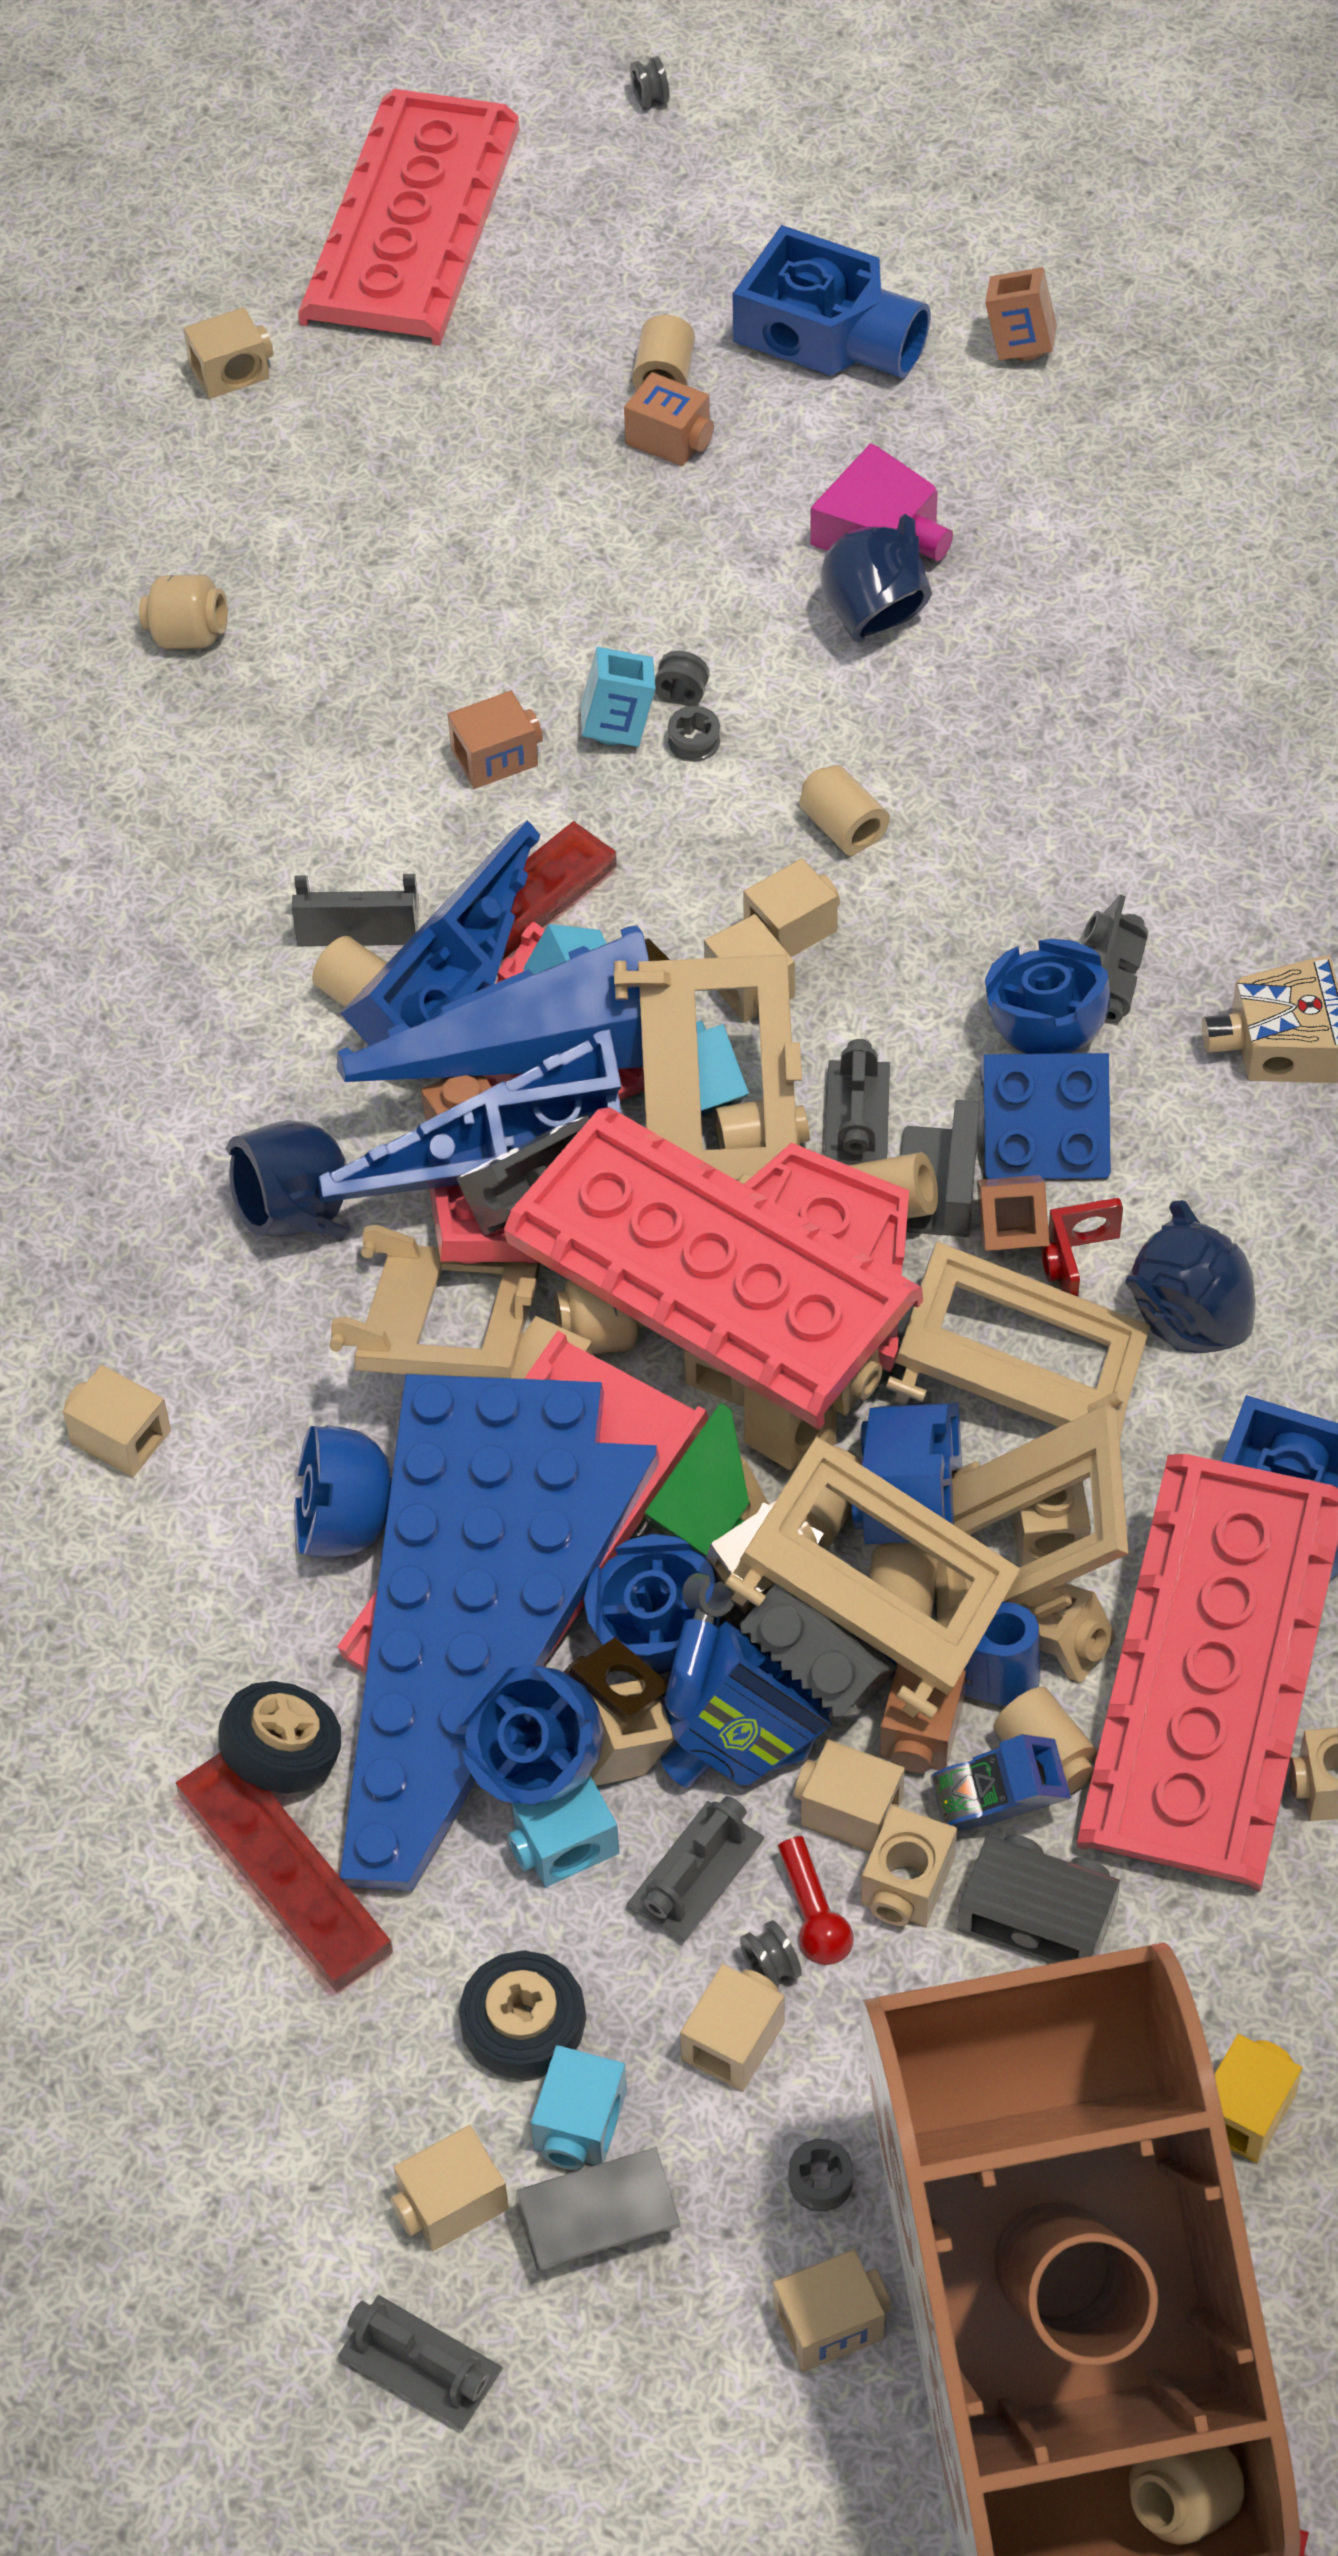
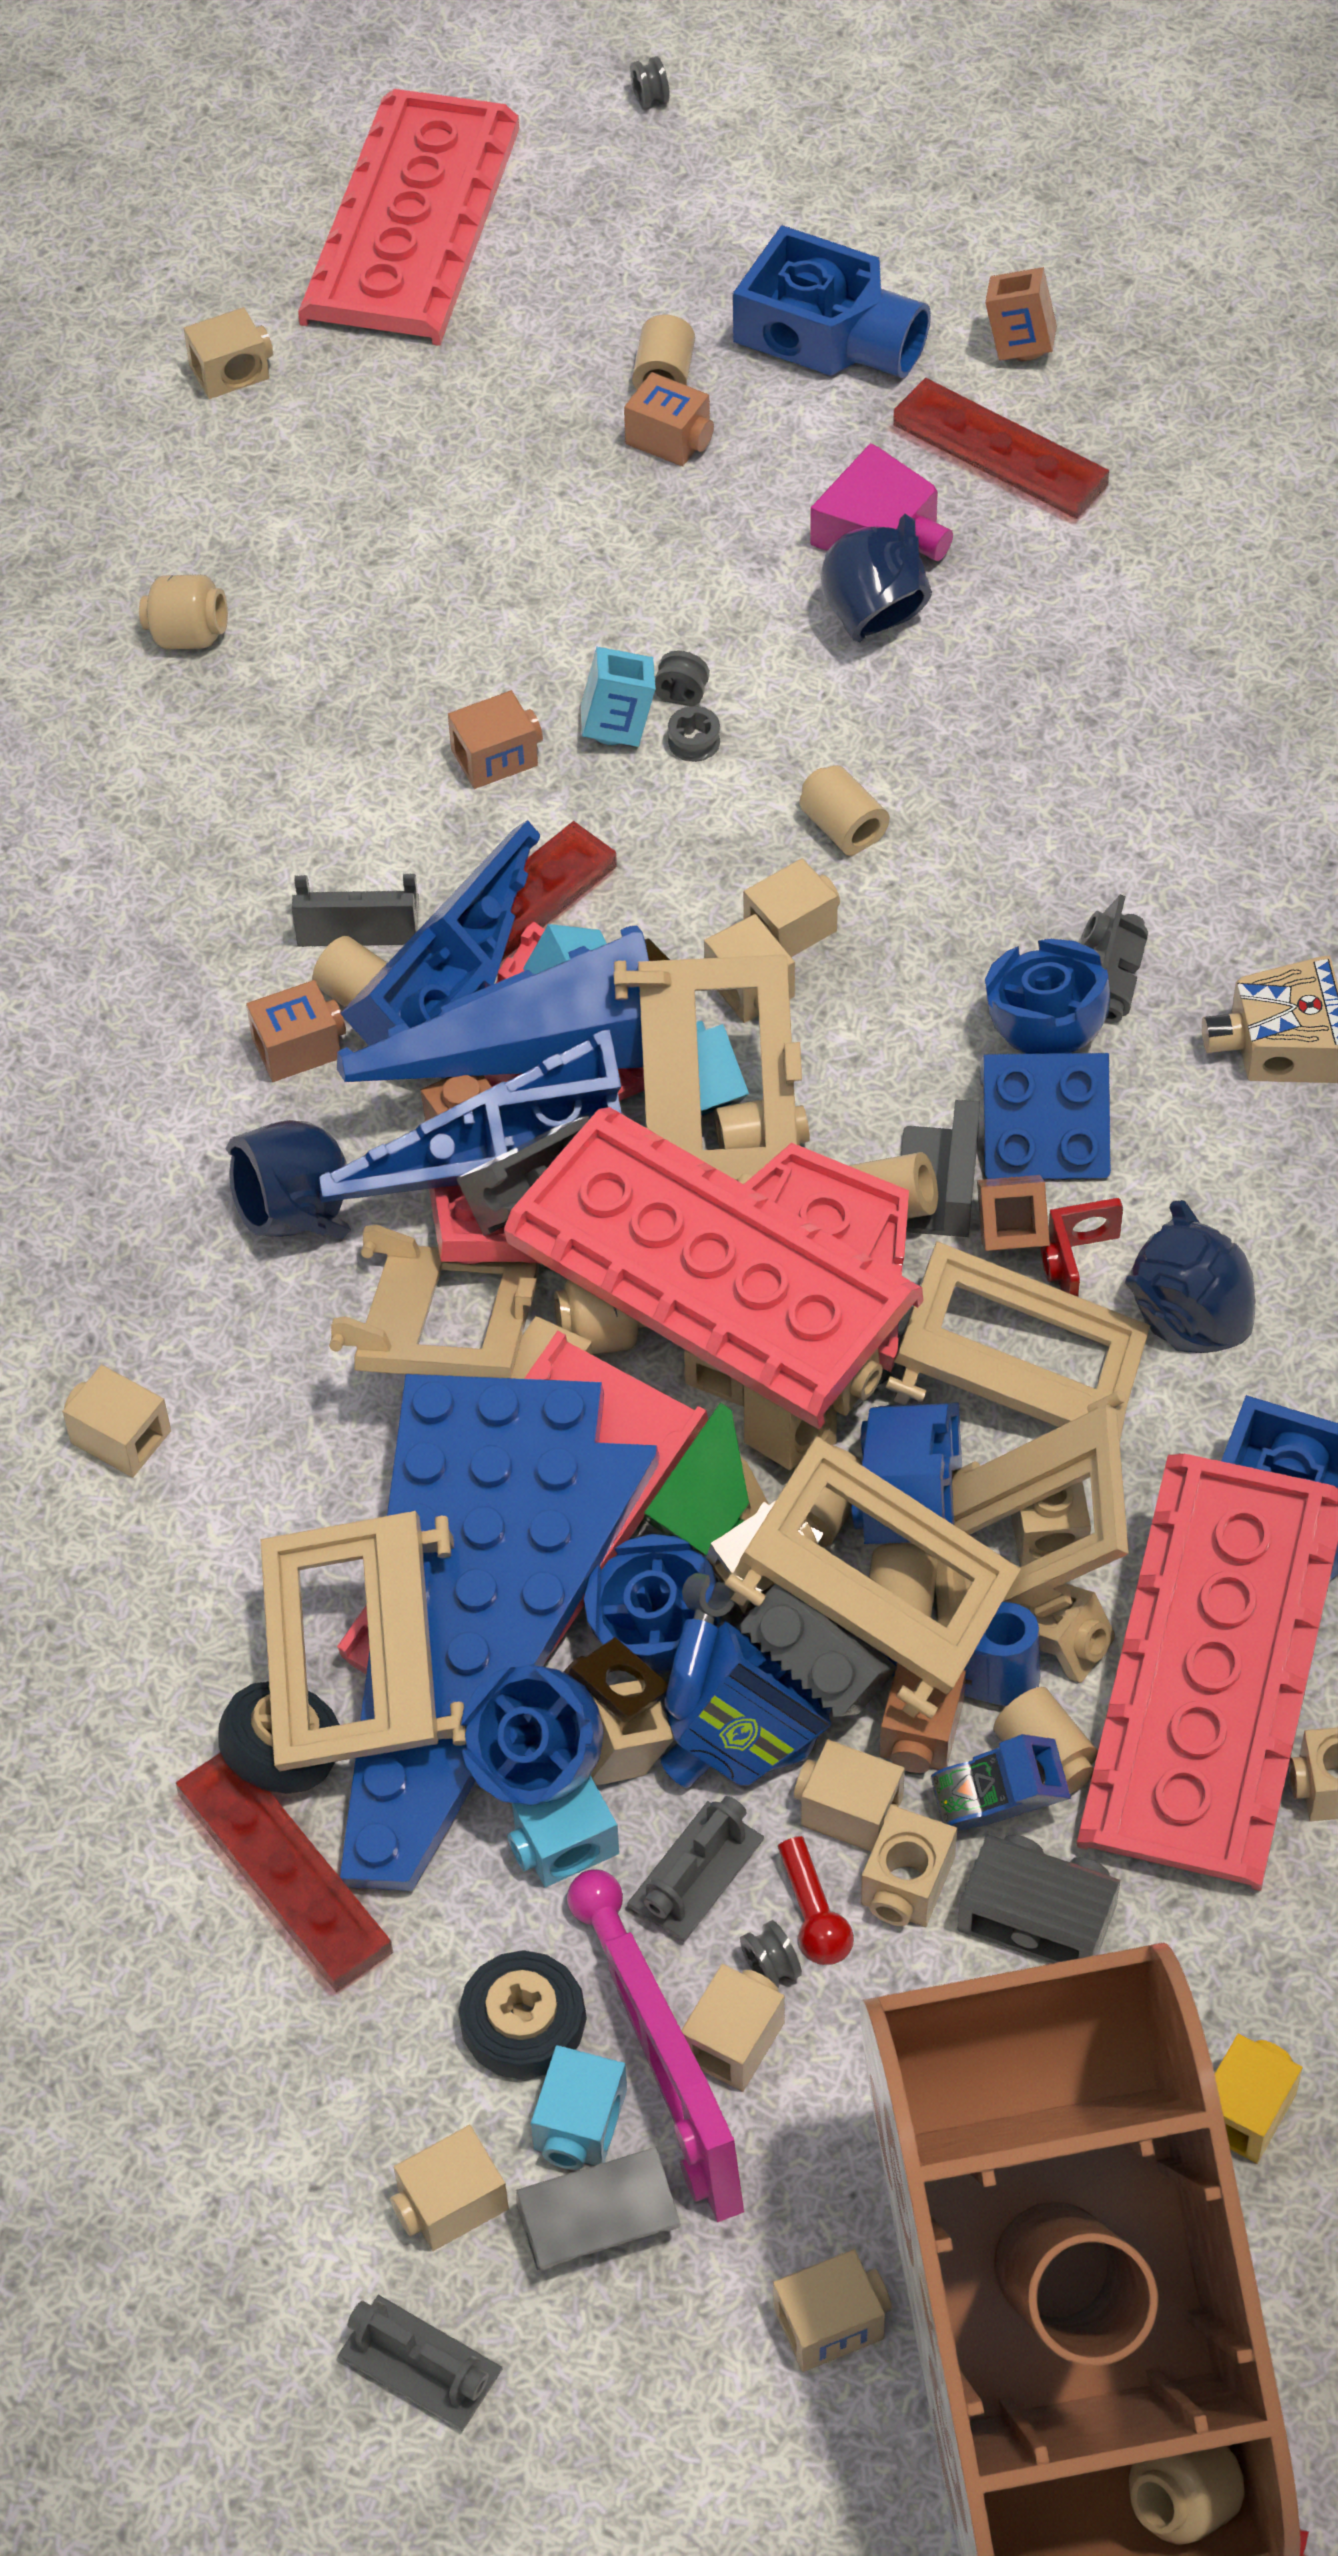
(295, 1030): none -> nougat brick
(341, 1493): blue cylinder -> none
(397, 1639): none -> tan piece
(700, 2127): none -> dark pink plate
(801, 2165): dark grey bush -> none
(857, 1105): dark grey hinge -> none
(1001, 447): none -> clear red plate

